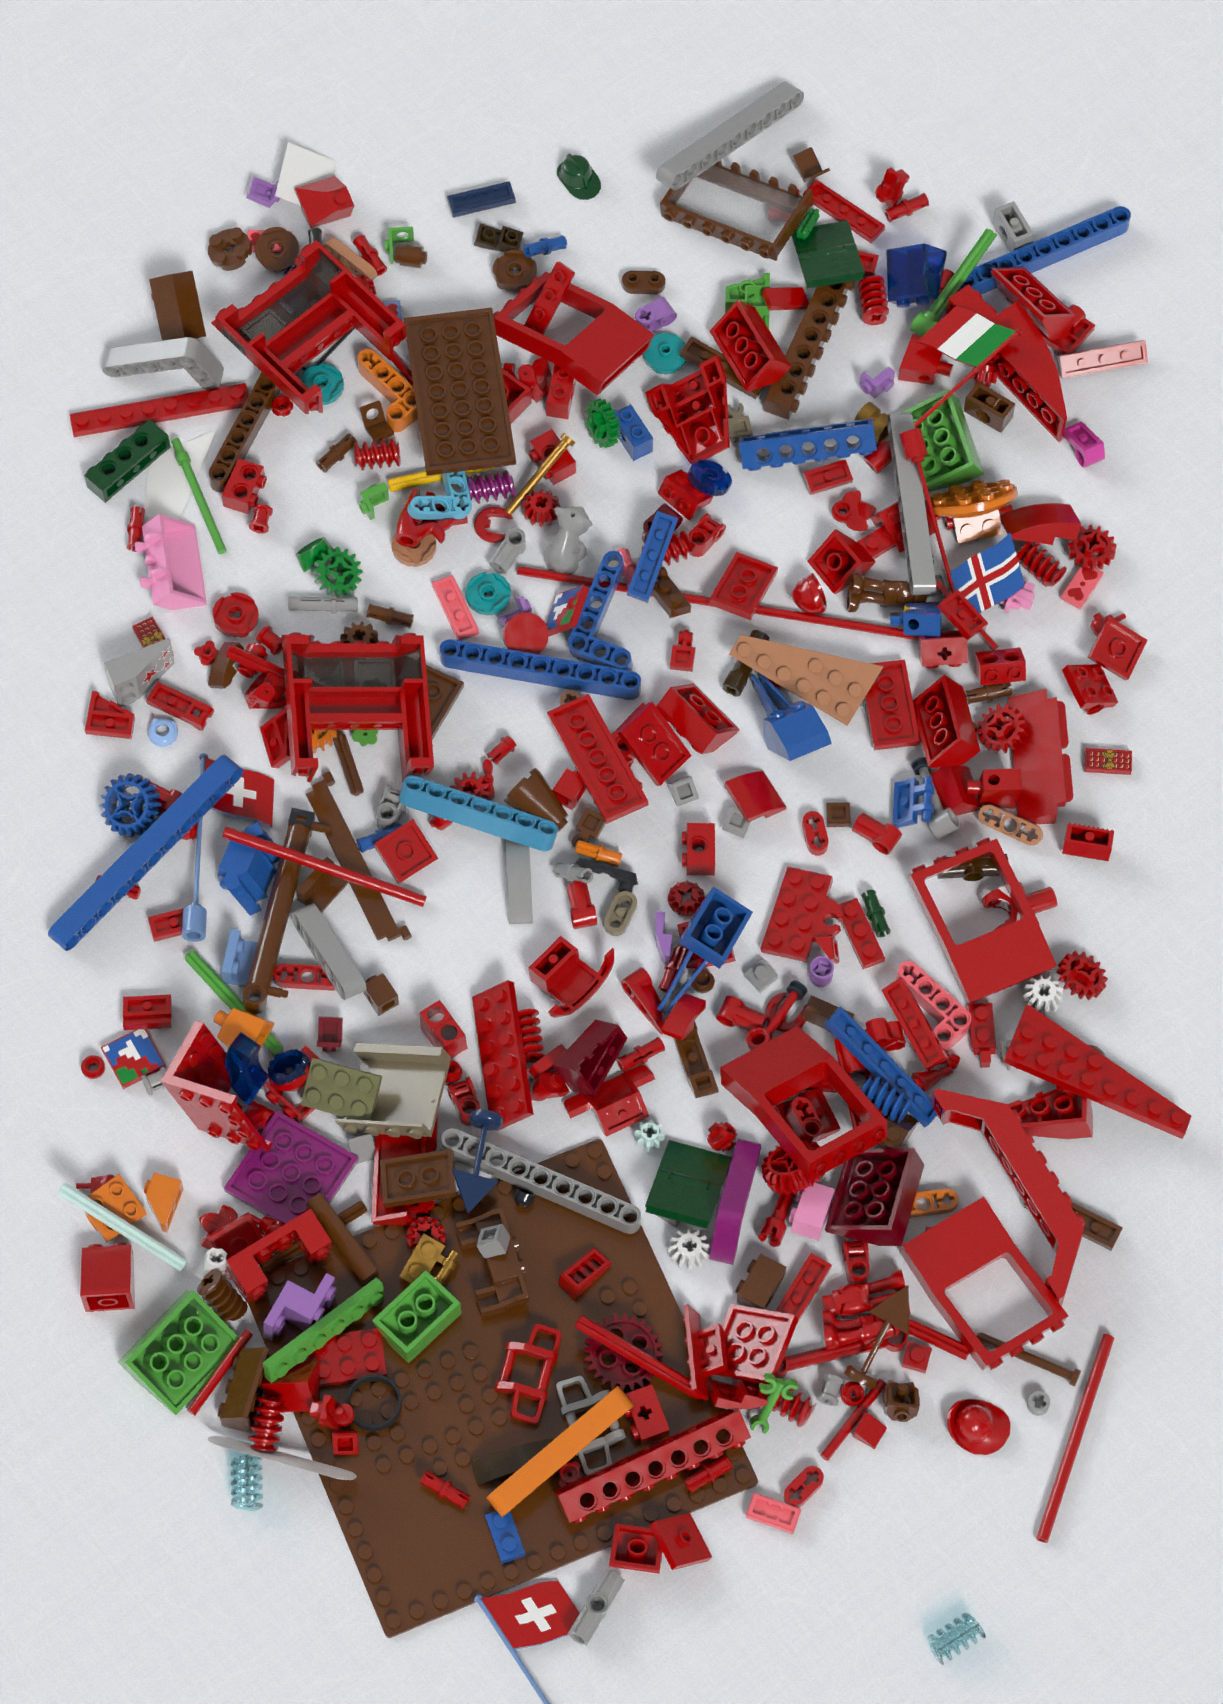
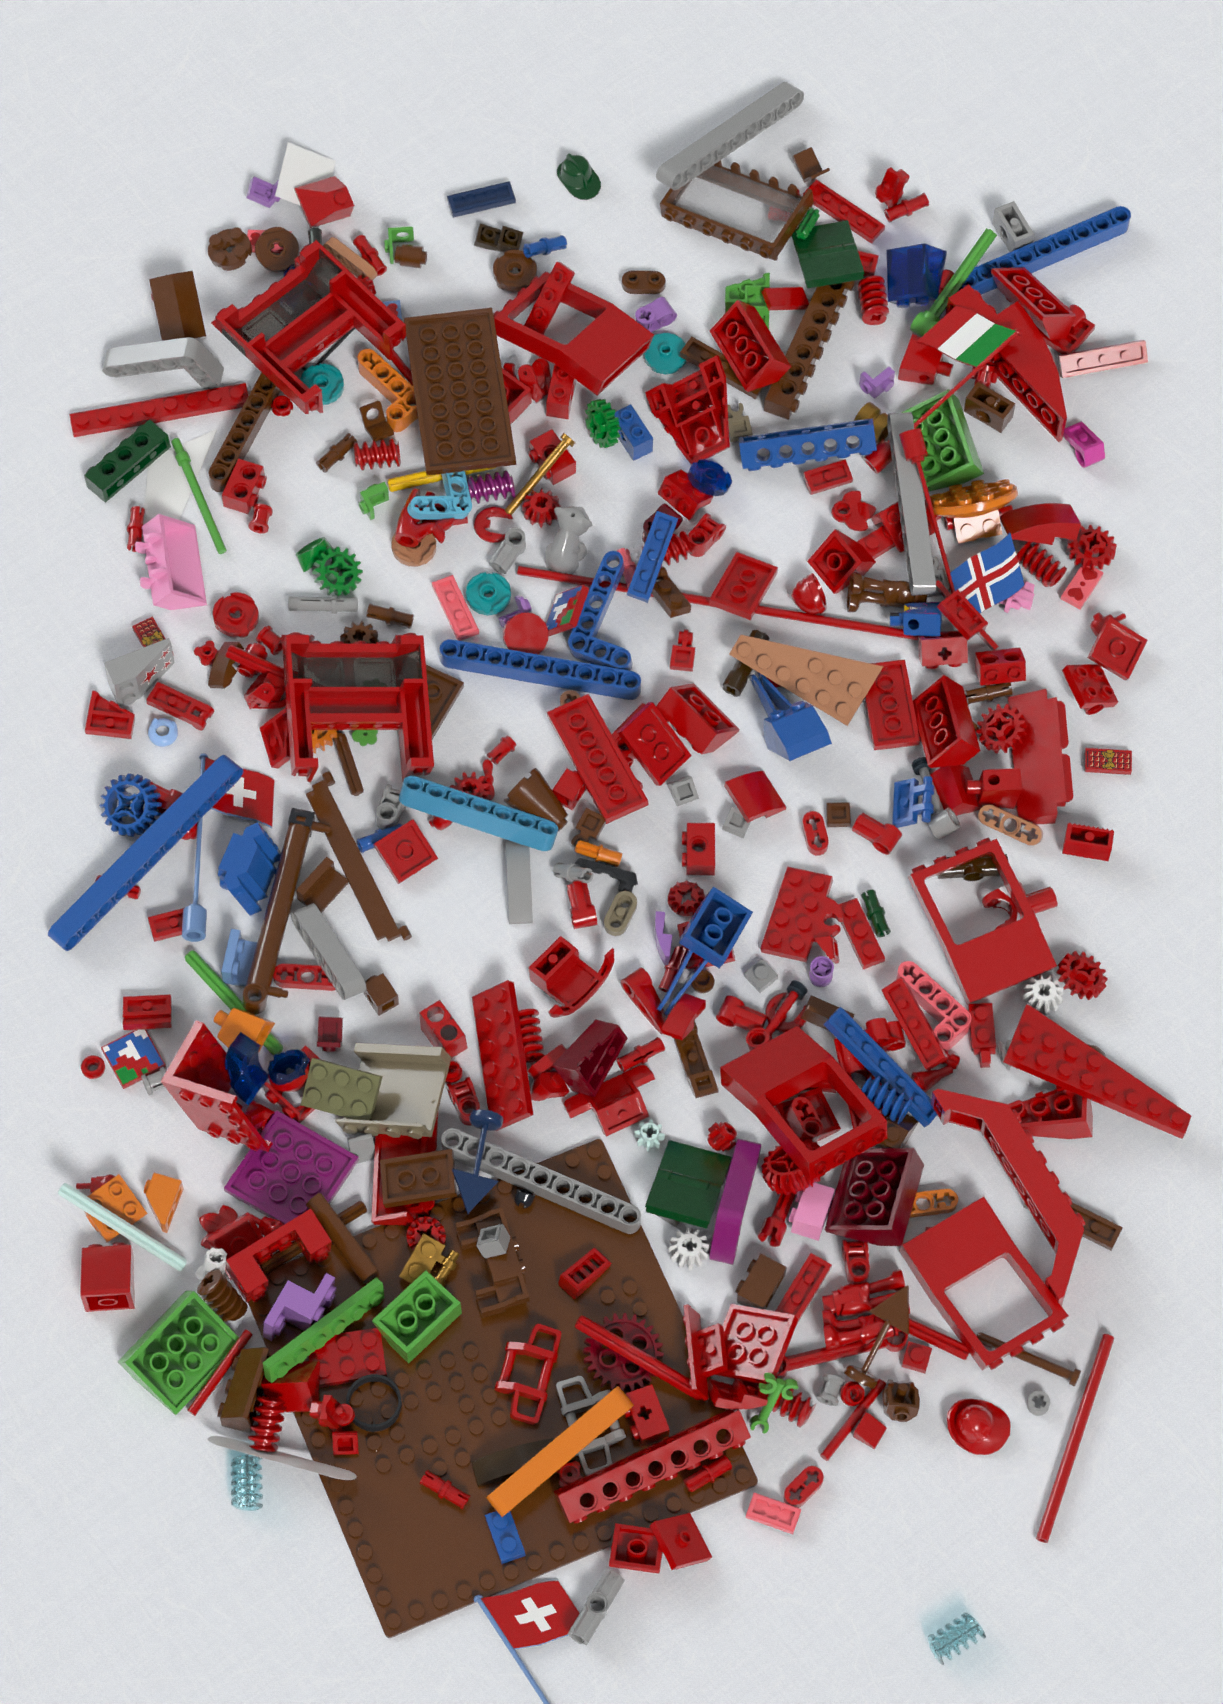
(324, 866): red piece -> none

